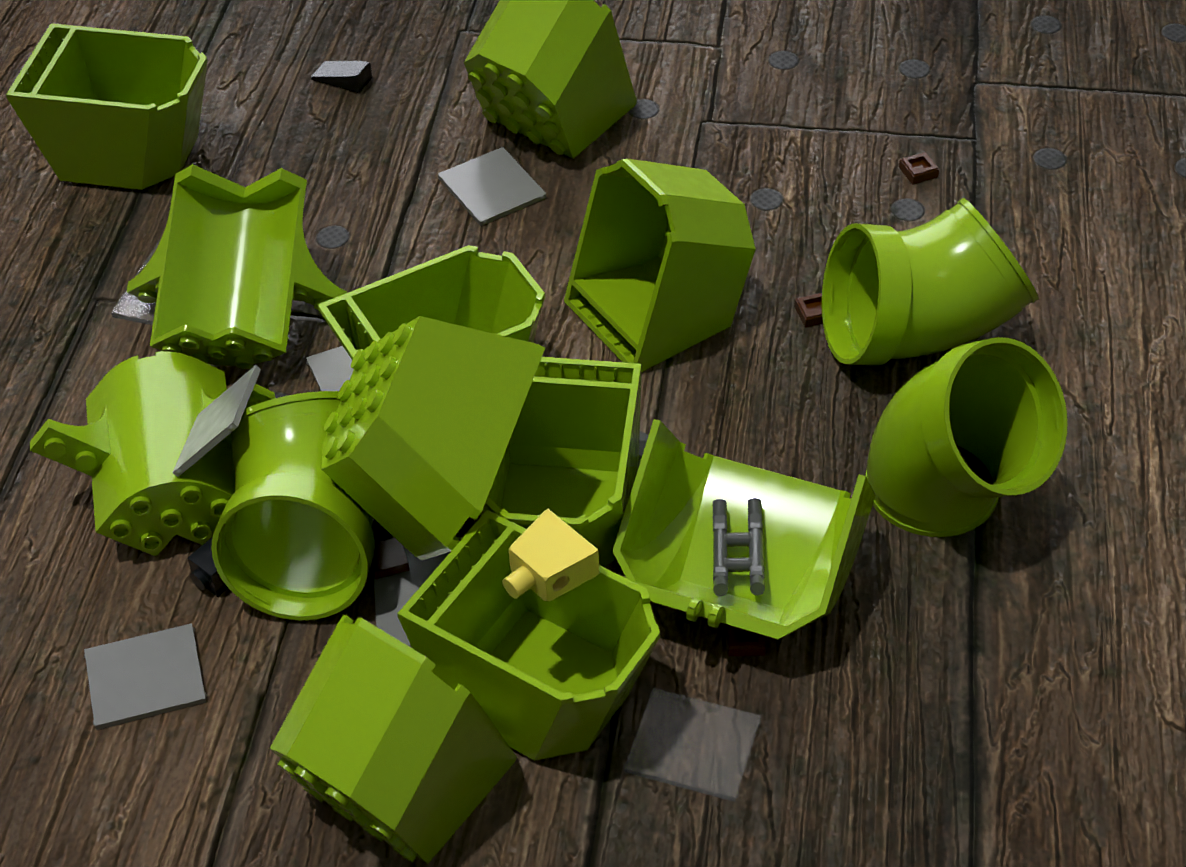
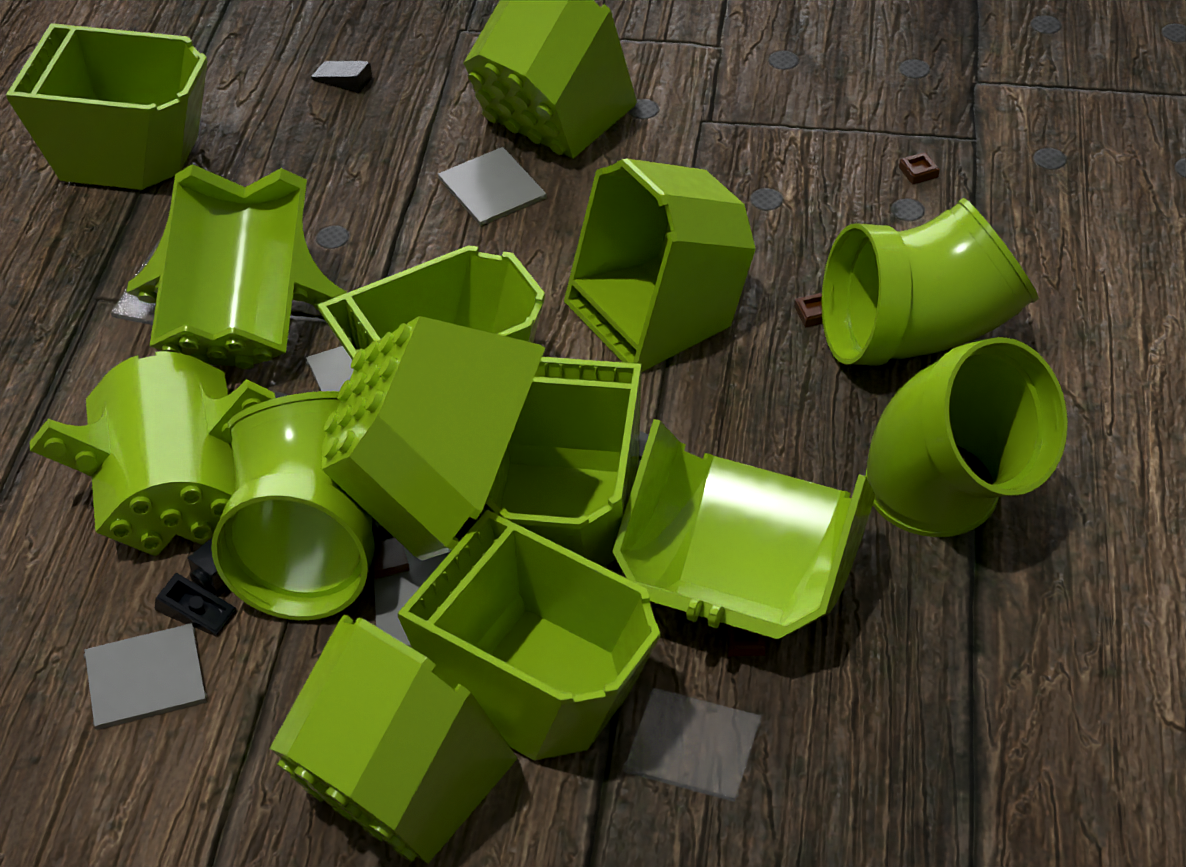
(193, 604): none -> black slope
(217, 421): light grey piece -> none
(550, 559): light yellow torso -> none
(752, 538): dark grey piece -> none

